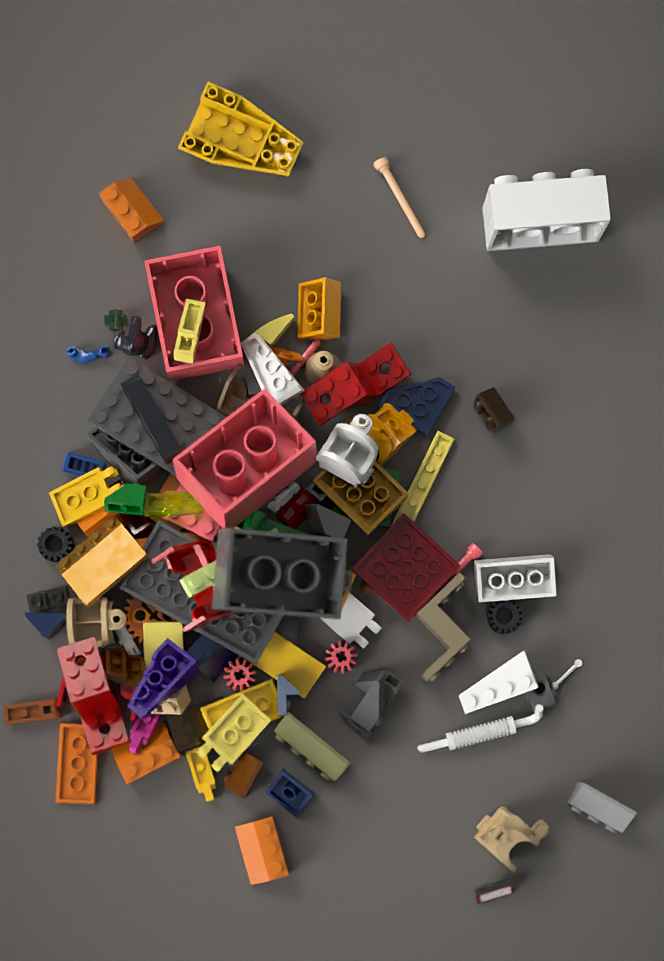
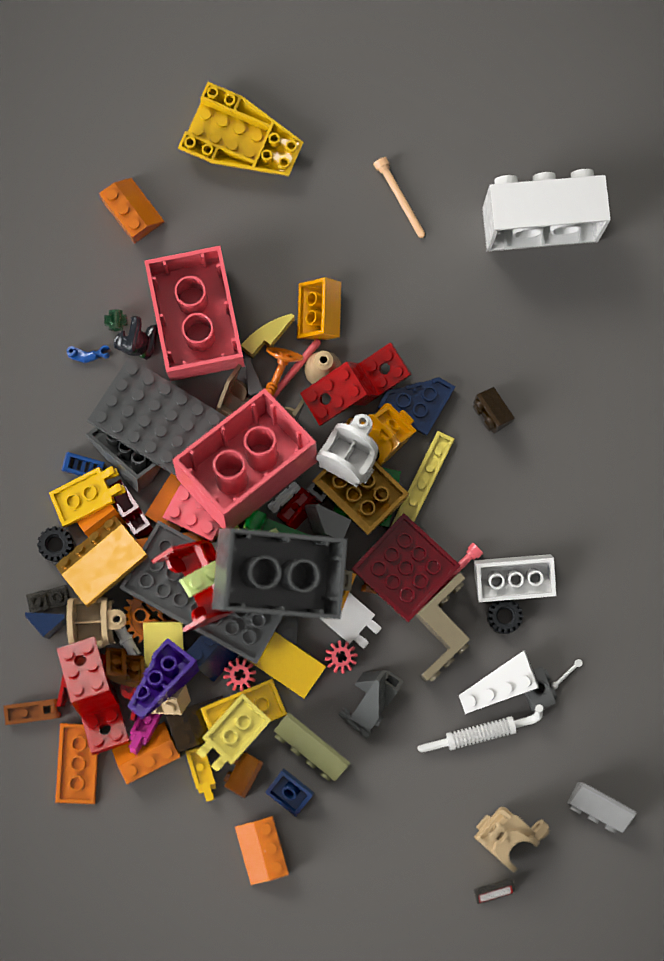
(127, 500): green slope -> none
(151, 418): black beam -> none
(171, 504): clear neon green slope -> none
(189, 331): light yellow slope -> none
(270, 370): white wing -> none
(284, 688): sand blue slope -> none

